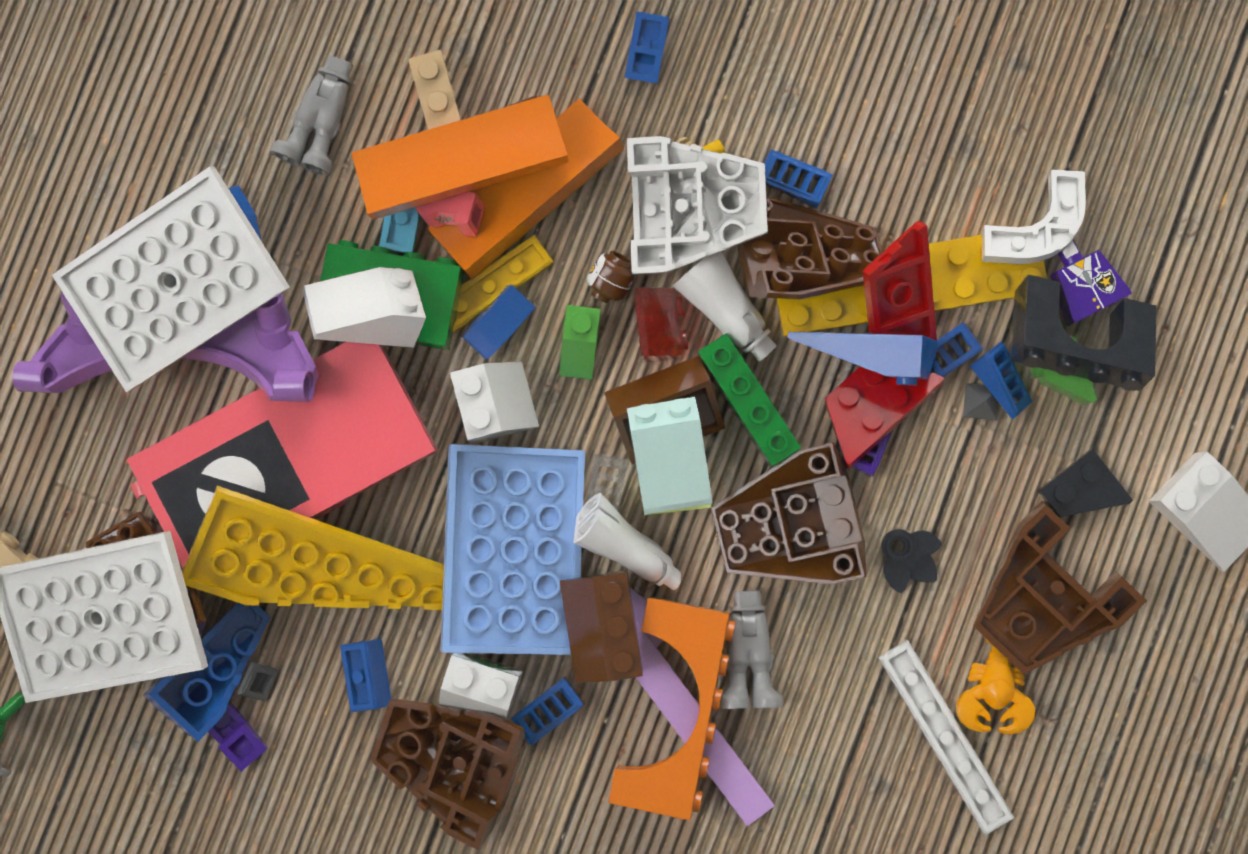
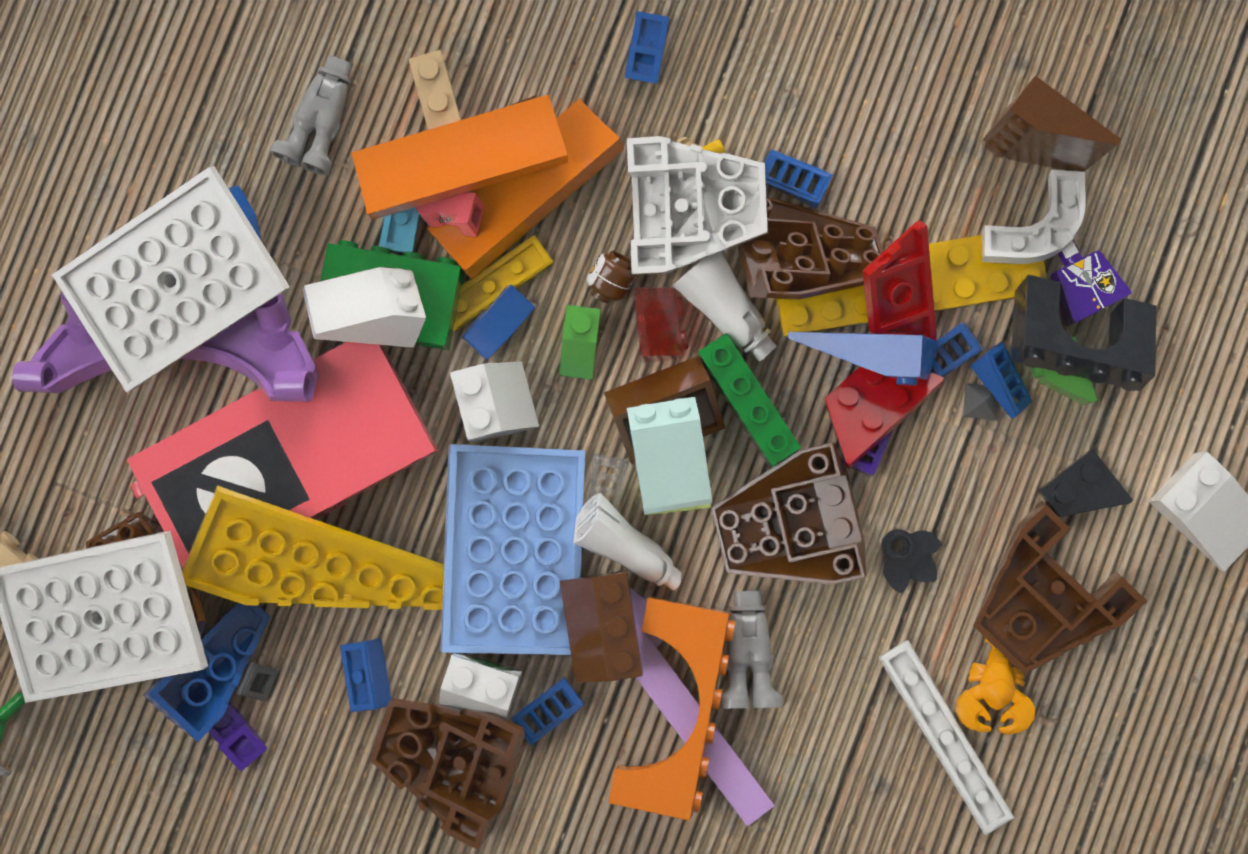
(1049, 131): none -> reddish brown slope

